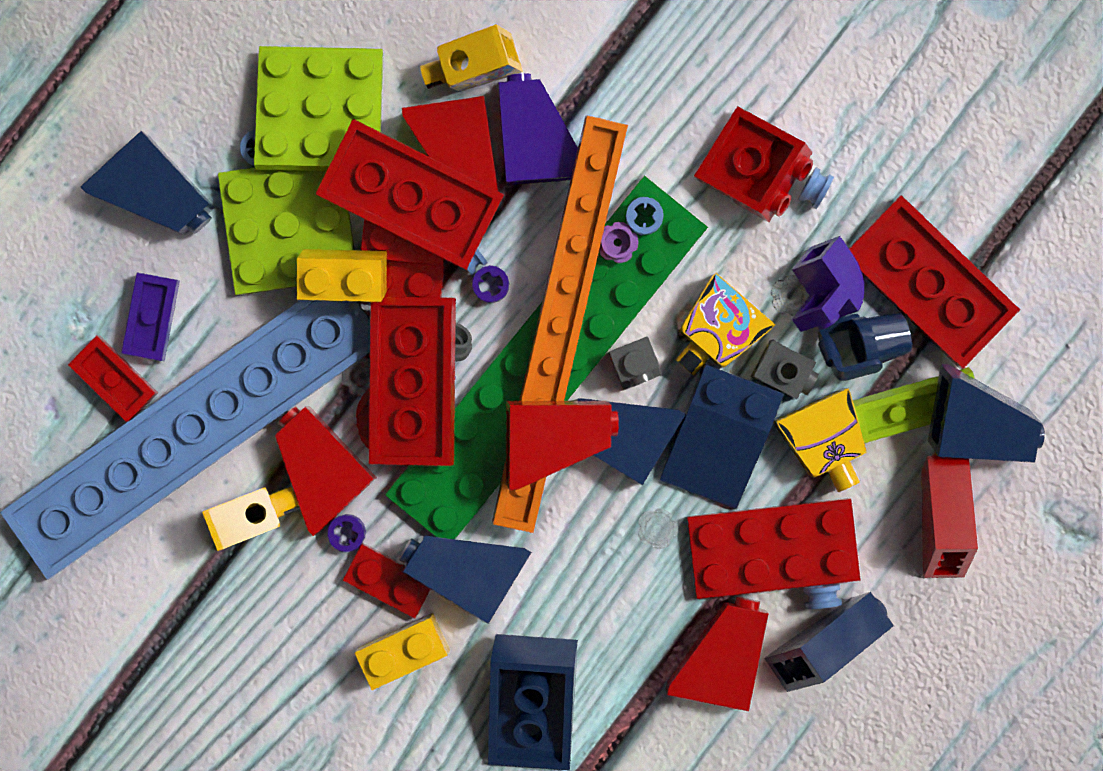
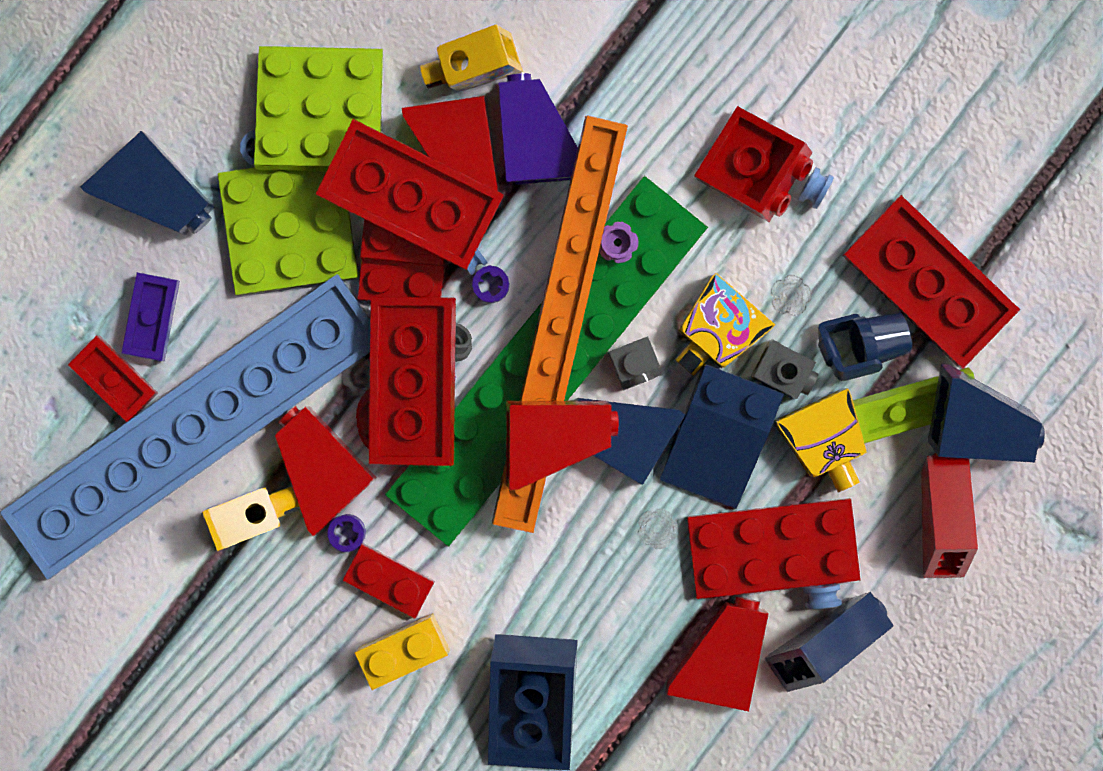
(342, 275): yellow brick -> none
(464, 572): dark blue slope -> none
(657, 217): medium blue bush -> none
(832, 282): dark purple brick -> none

